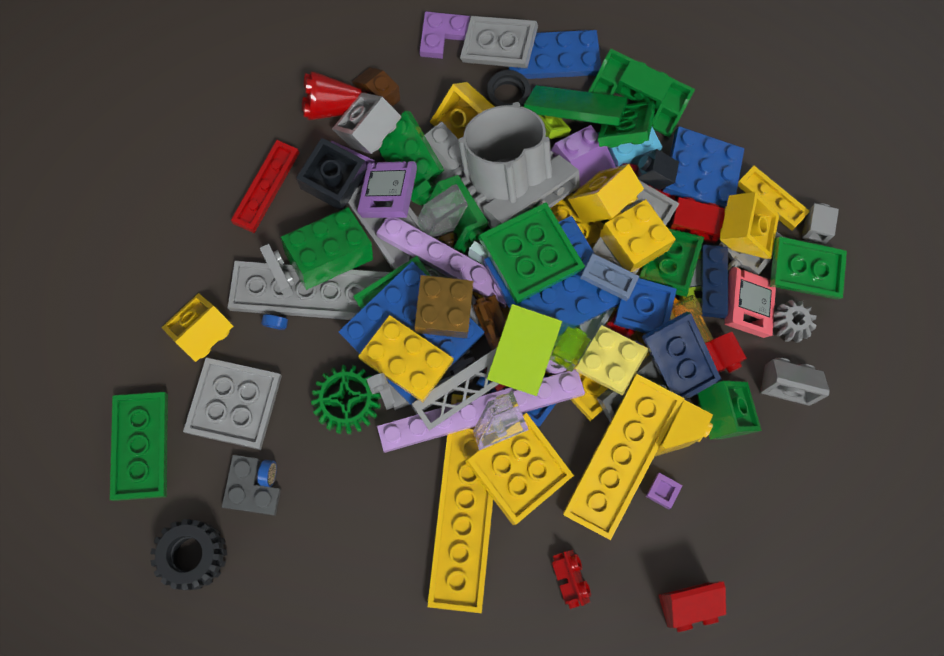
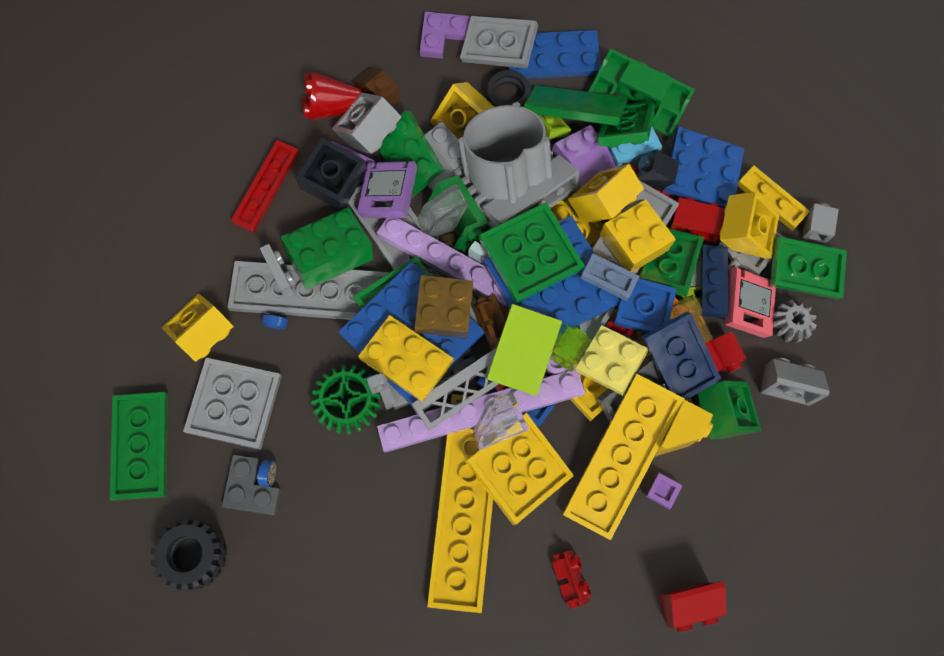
(422, 192): green plate -> none

